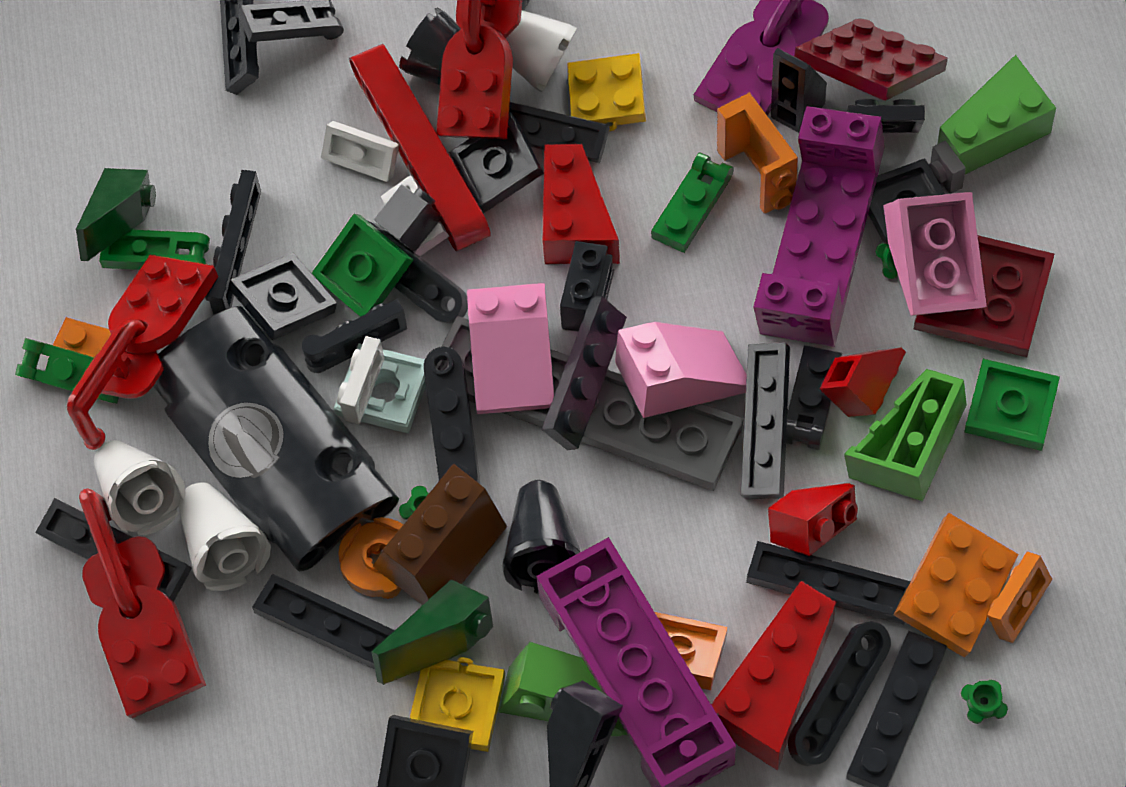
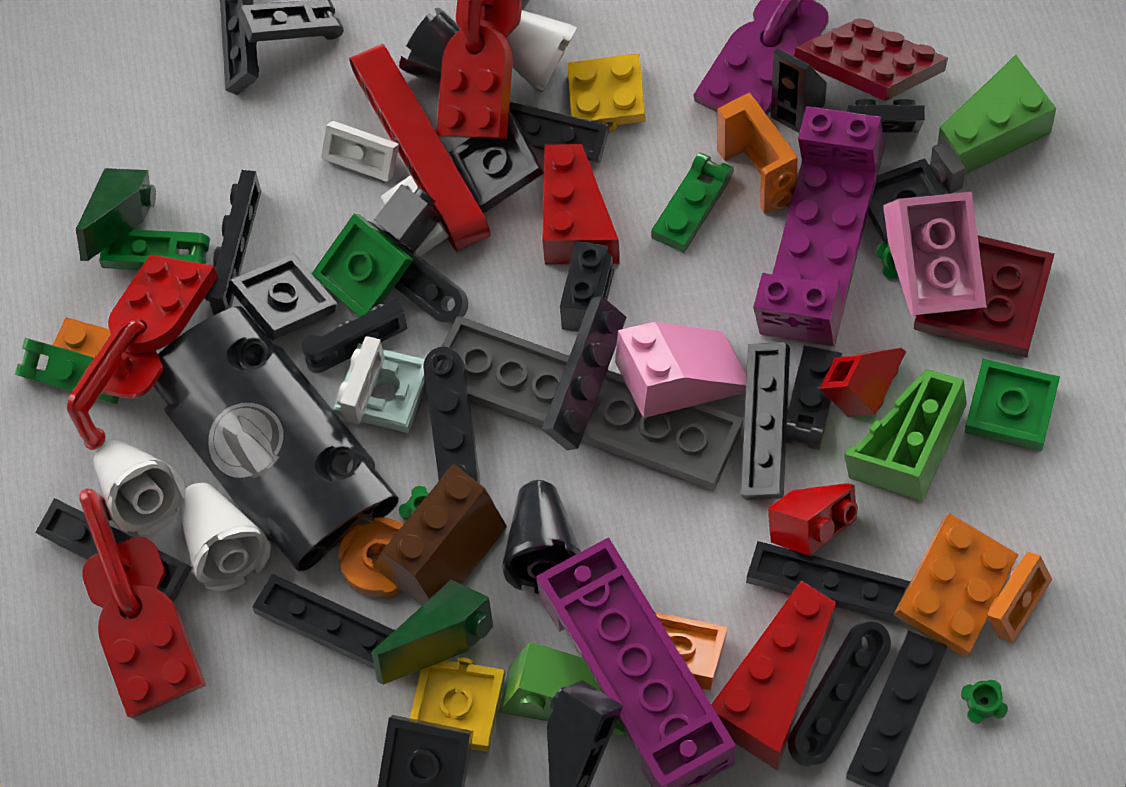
(510, 348): bright pink slope -> none

